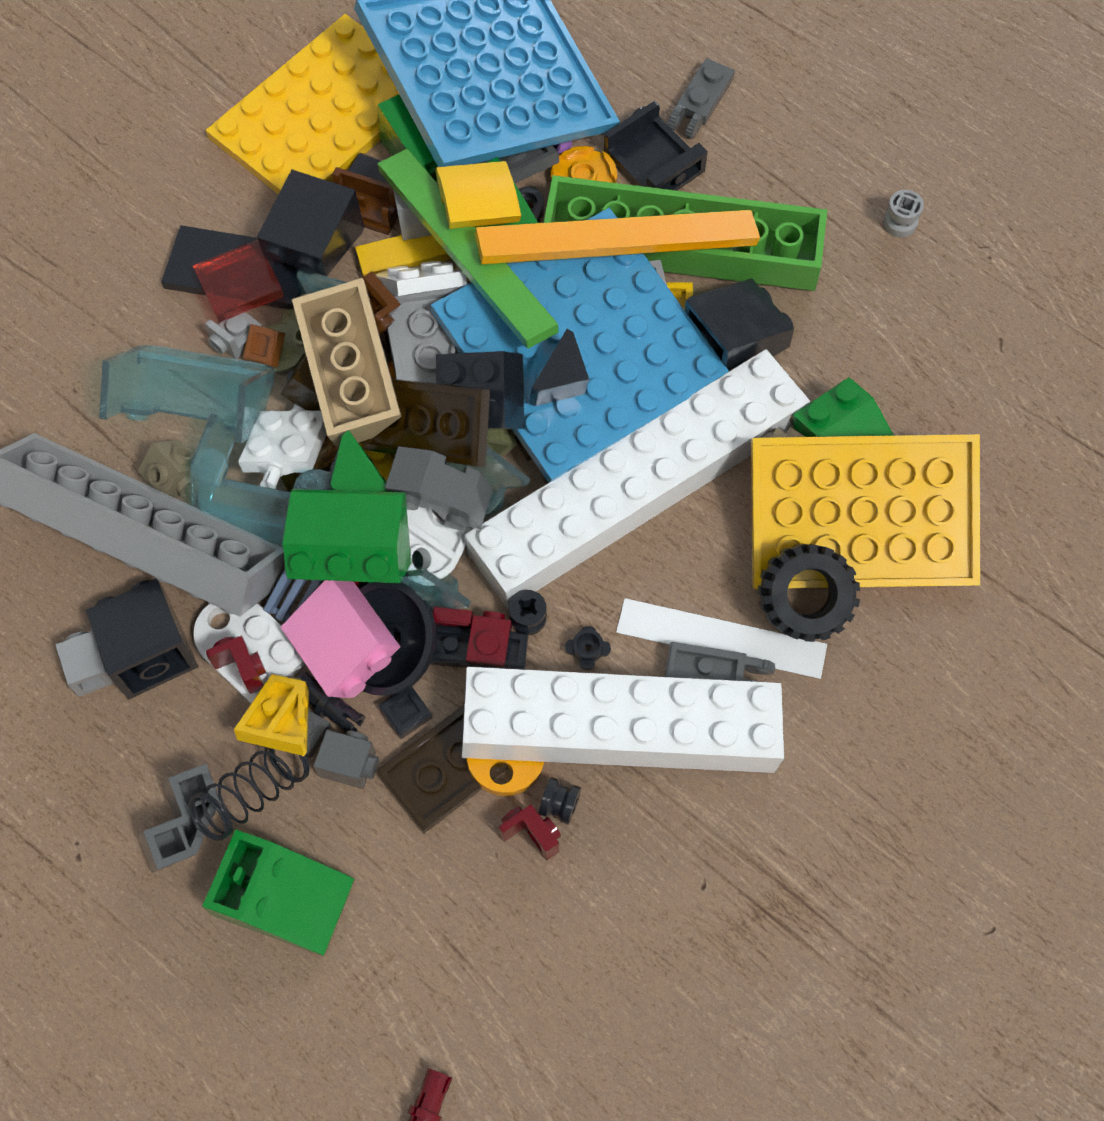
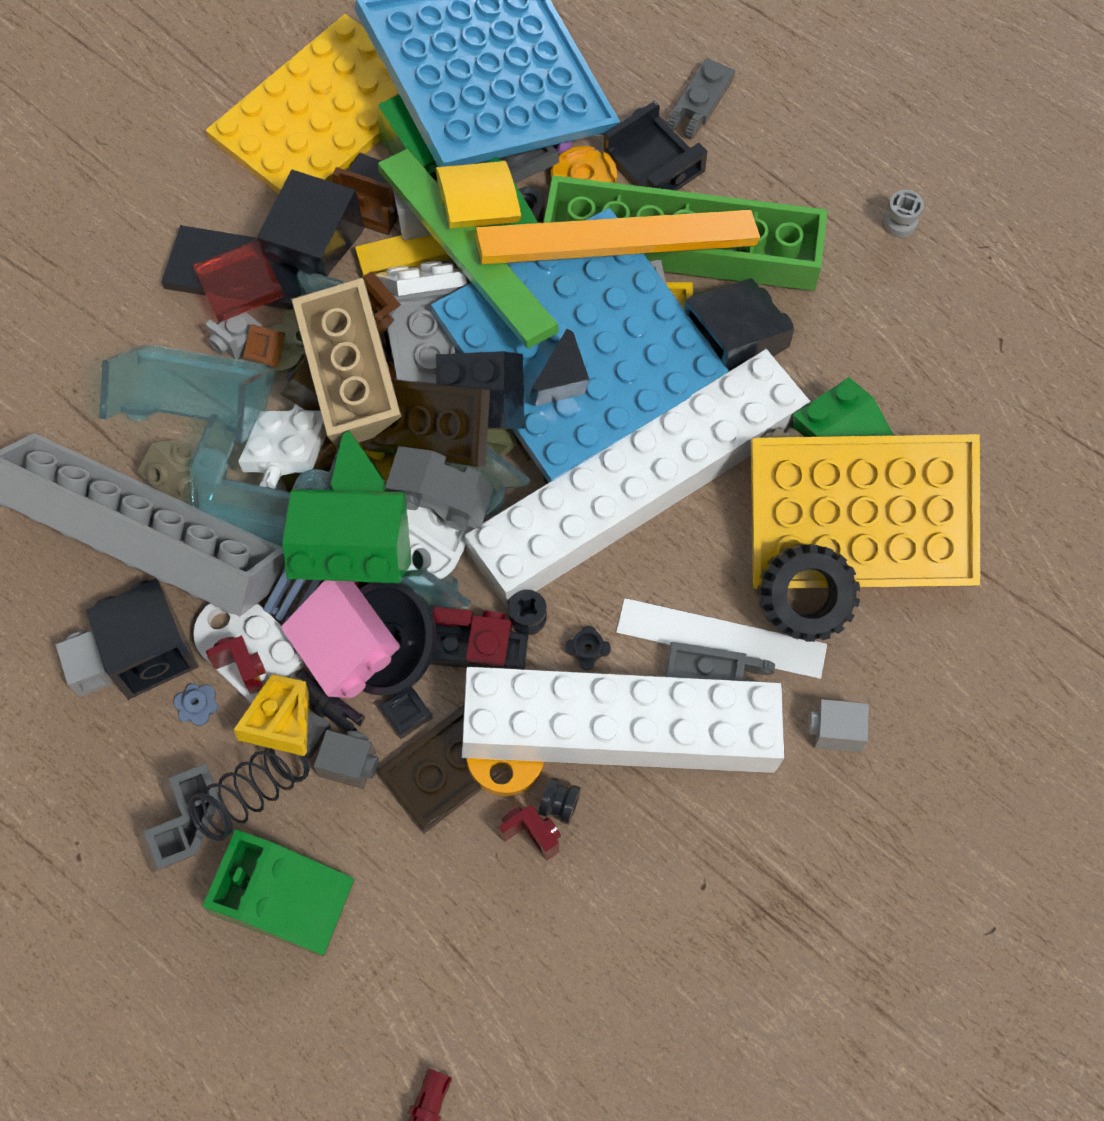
(198, 713): none -> sand blue plant
(840, 725): none -> light grey brick

